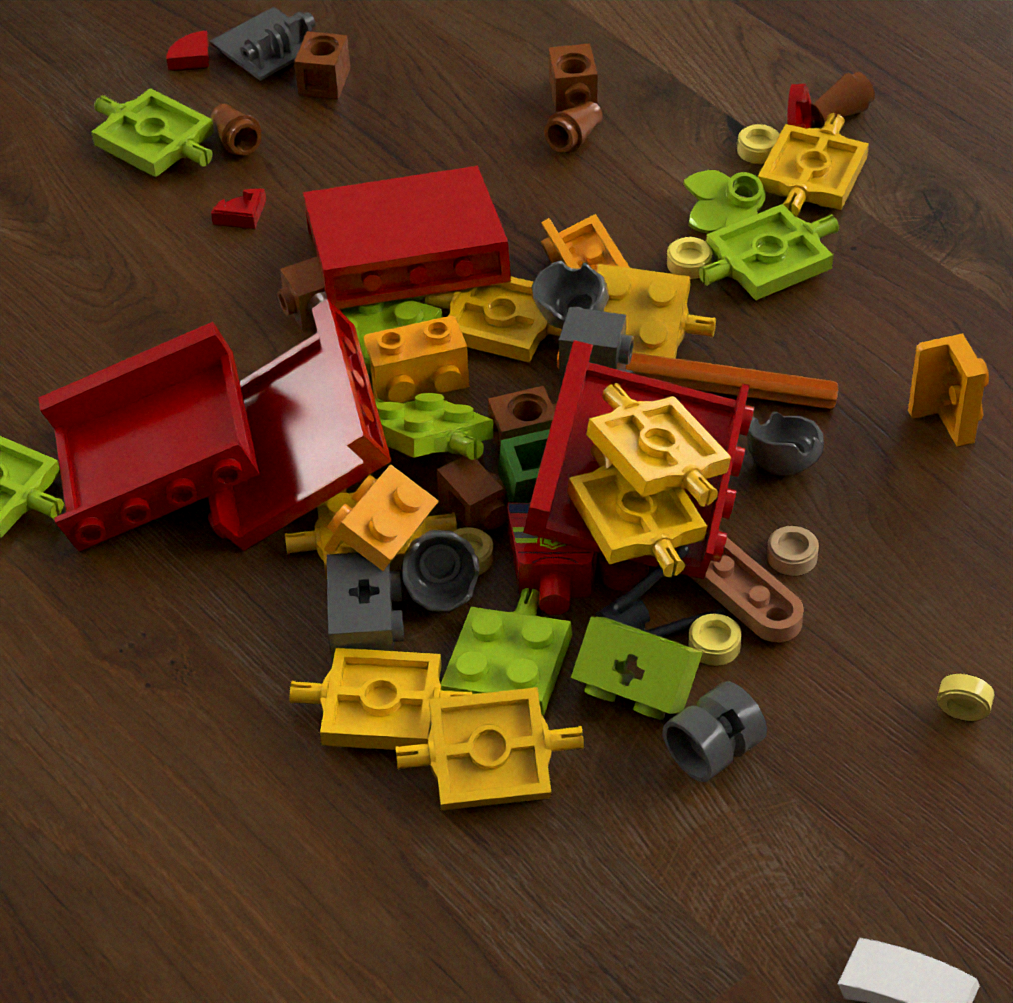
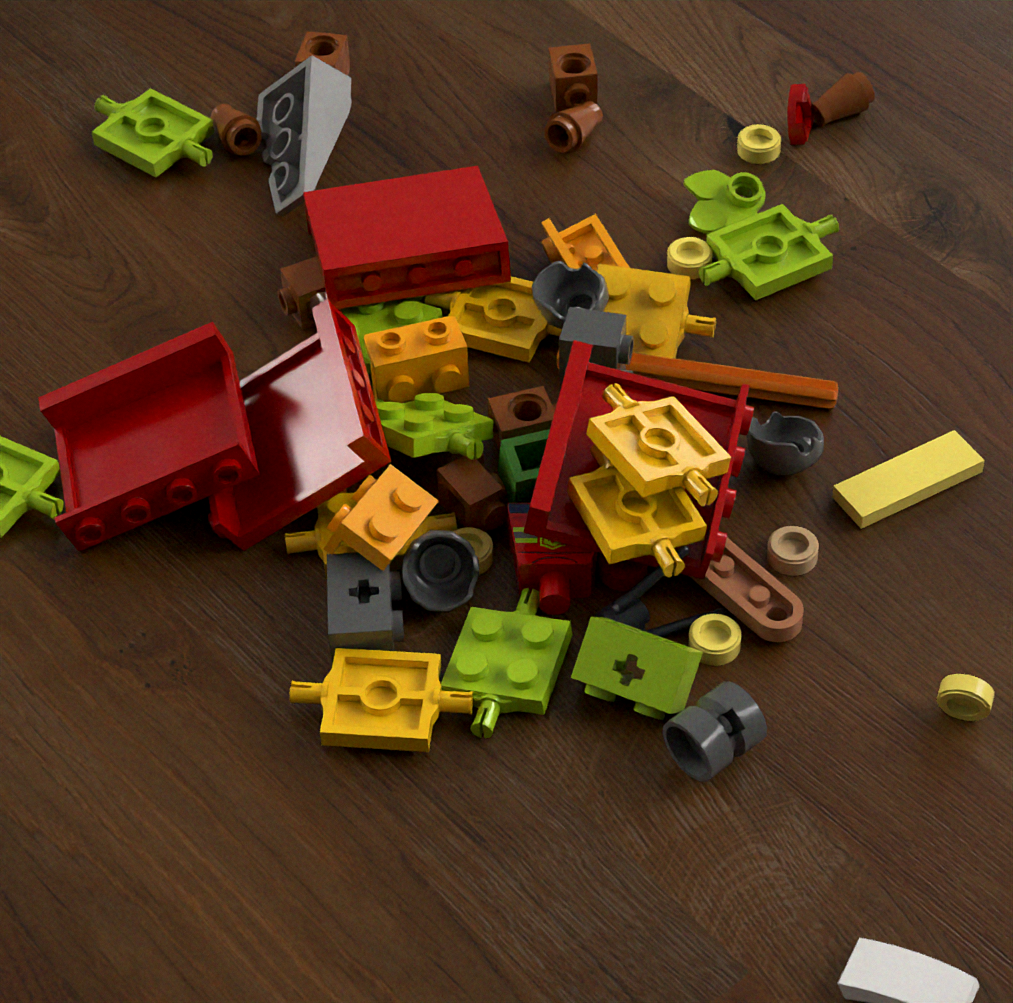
(189, 52): red tile -> none
(240, 211): red tile -> none
(265, 41): dark grey hinge -> none
(300, 127): none -> light grey wedge
(489, 748): yellow plate -> none
(813, 165): yellow plate -> none
(908, 479): none -> light yellow tile
(949, 383): light orange bracket -> none

